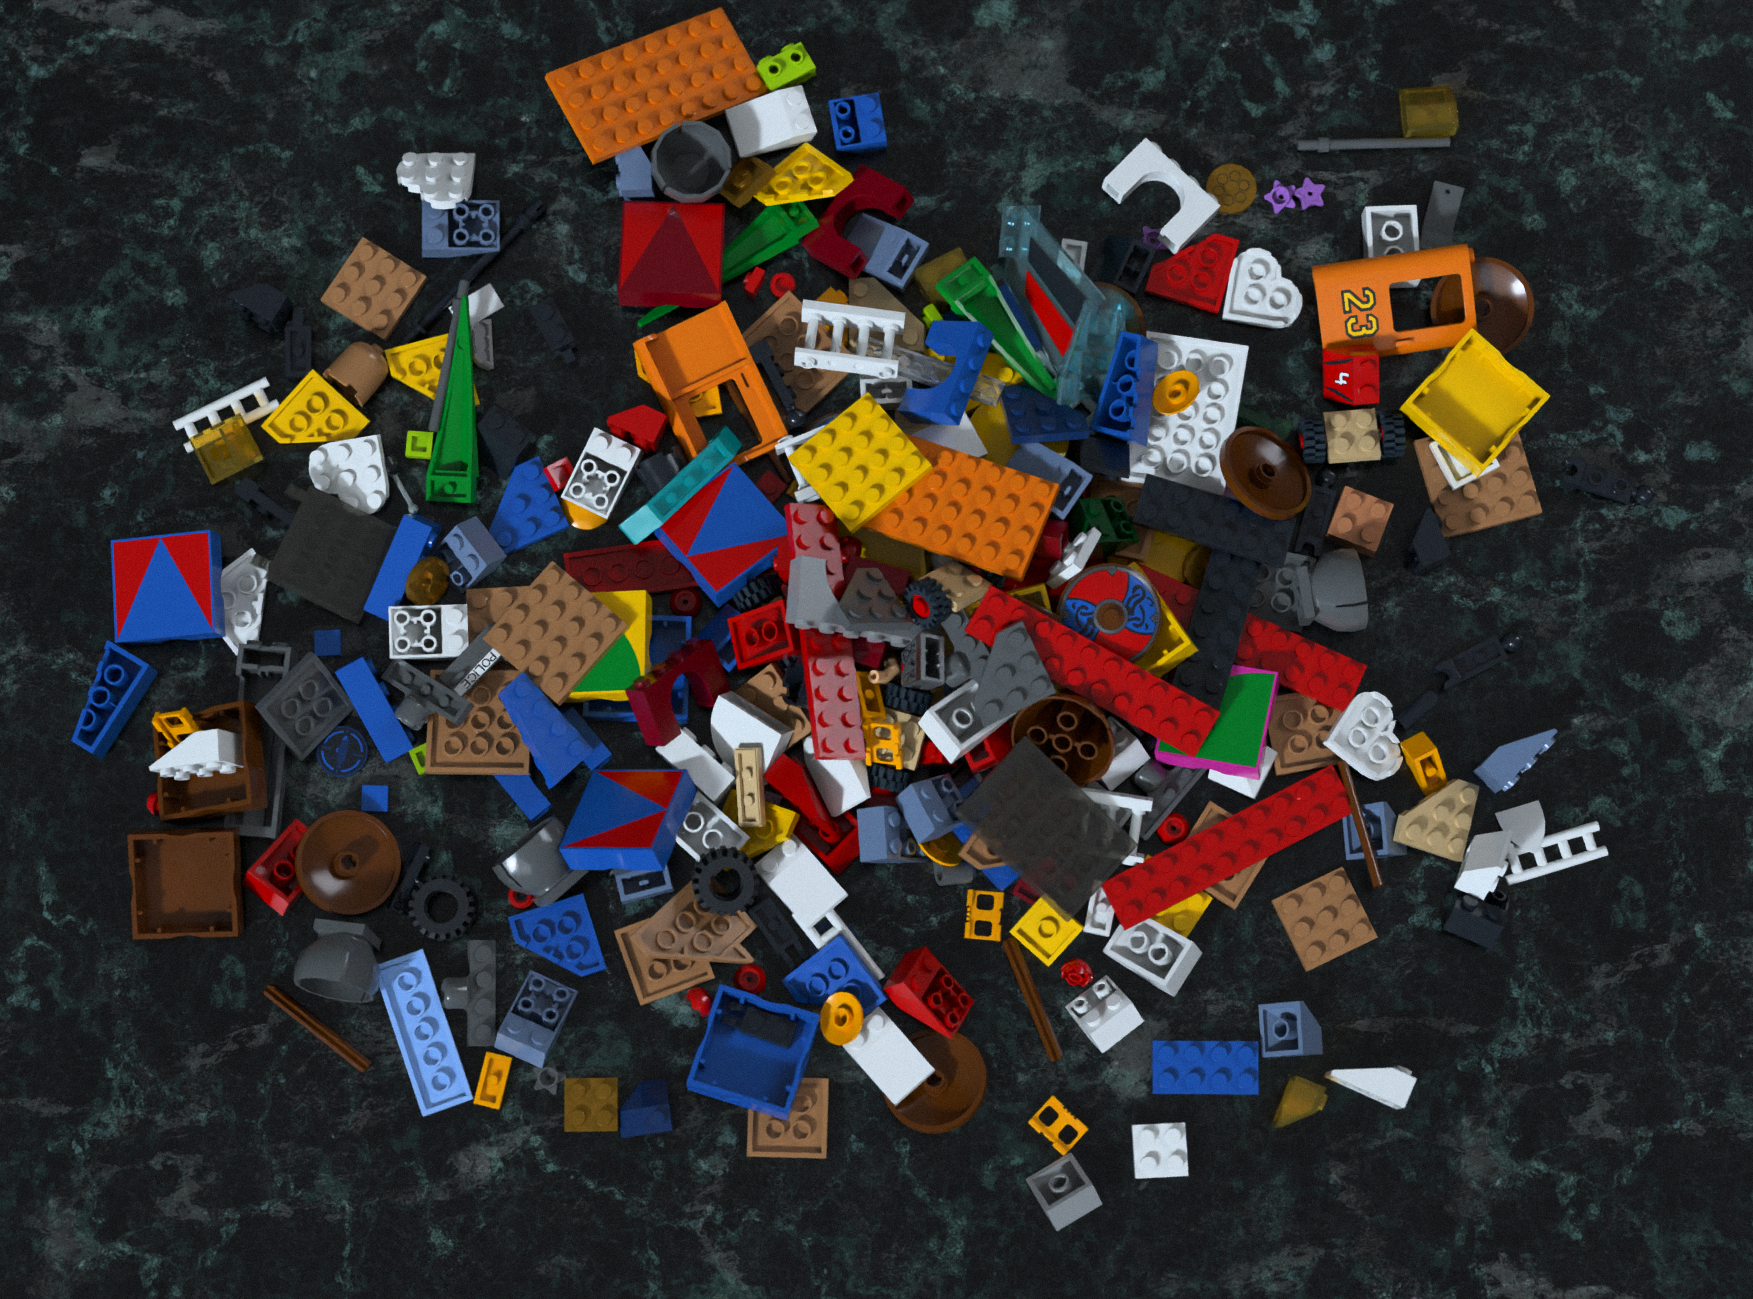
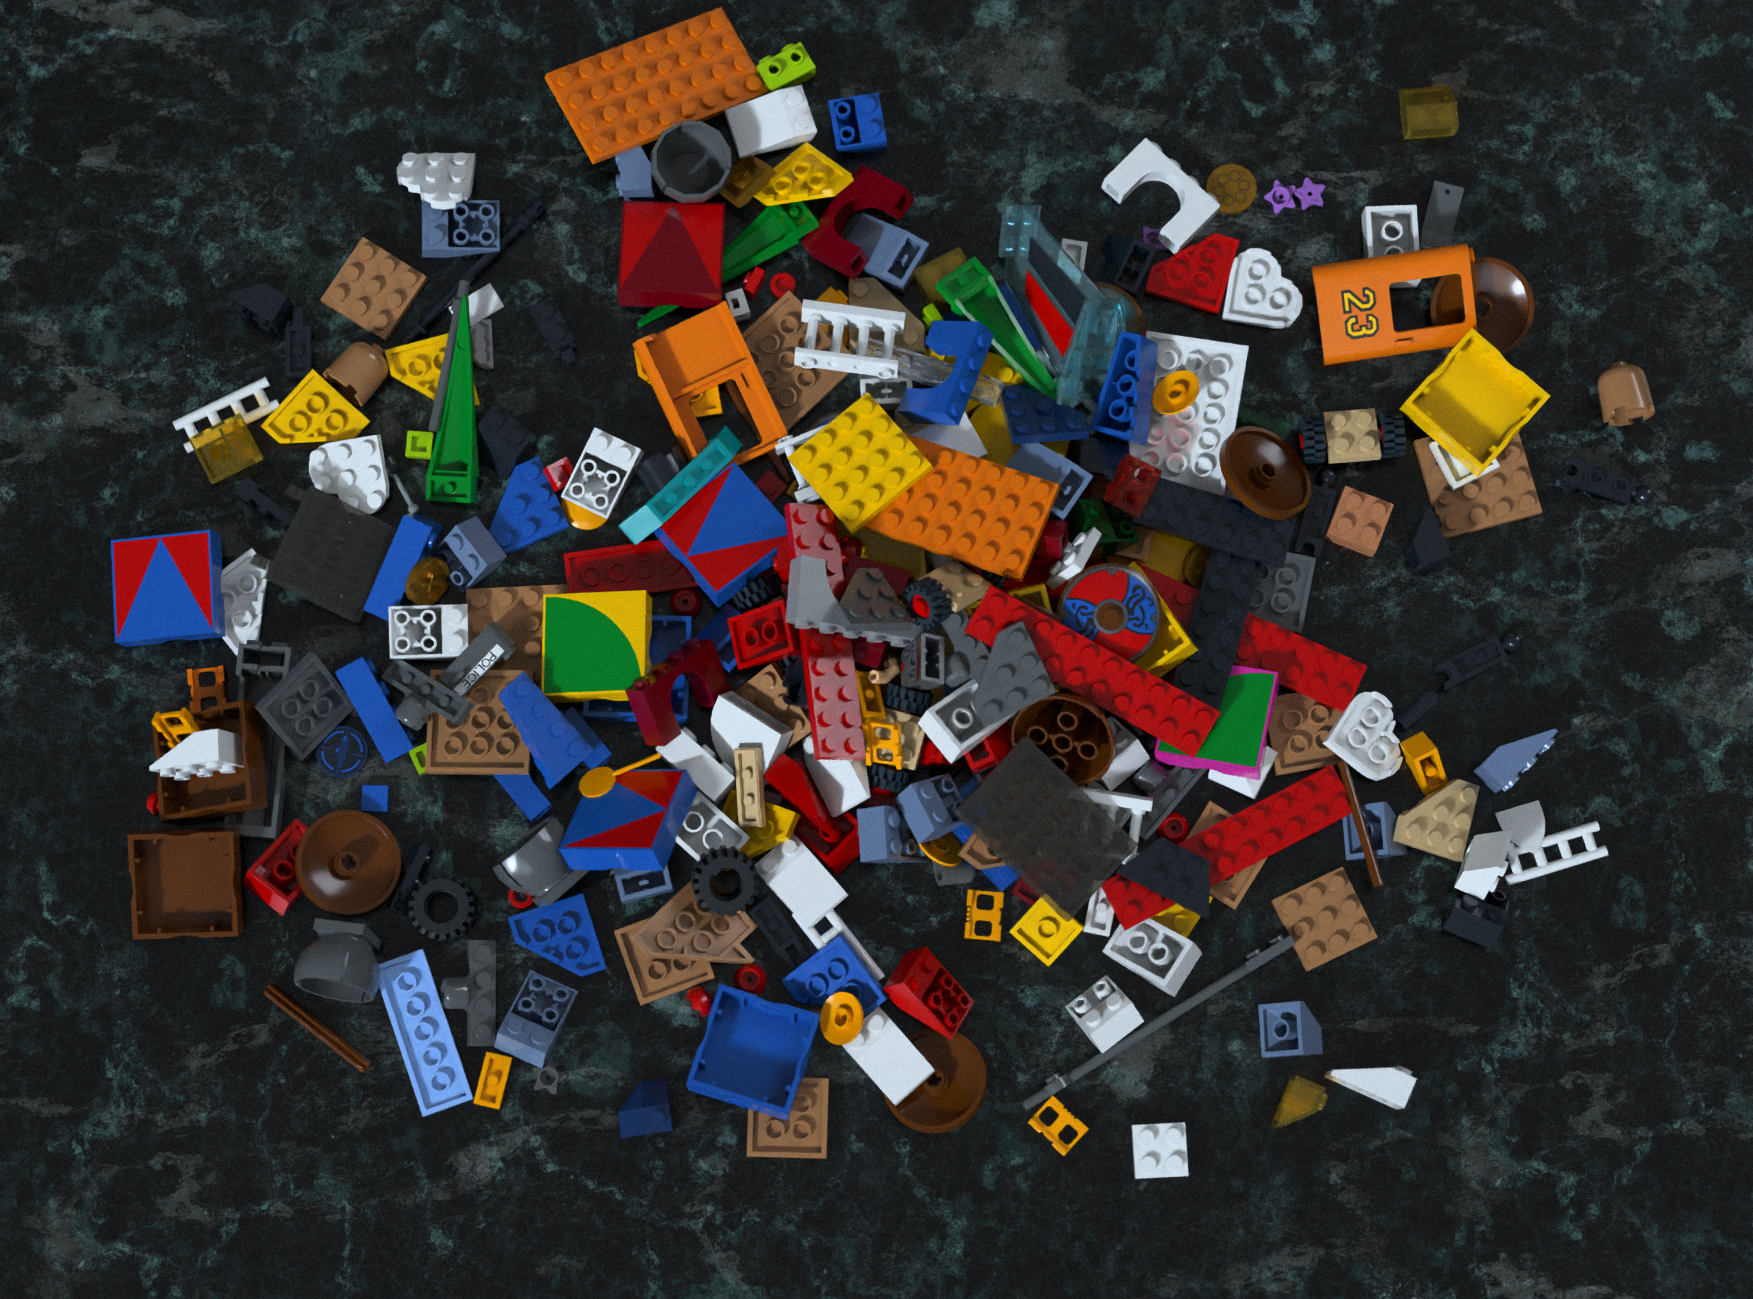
(112, 699): blue wedge -> none
(199, 693): none -> orange piece
(328, 643): blue tile -> none
(556, 633): medium nougat plate -> none
(590, 1104): pearl gold plate -> none
(602, 779): none -> light orange piece
(640, 426): red slope -> none
(738, 297): none -> white piece
(761, 1025): black hinge -> none
(763, 358): black plate -> none
(1032, 999): reddish brown axle -> none
(1064, 1191): light grey slope -> none
(1077, 972): red plate -> none
(1138, 487): none -> clear red brick
(1172, 875): none -> black wing
(1205, 1067): blue plate -> none
(1255, 959): none -> dark grey bar
(1324, 144): dark grey bar -> none
(1331, 591): dark grey plate -> none
(1351, 374): red slope -> none
(1624, 394): none -> medium nougat cylinder

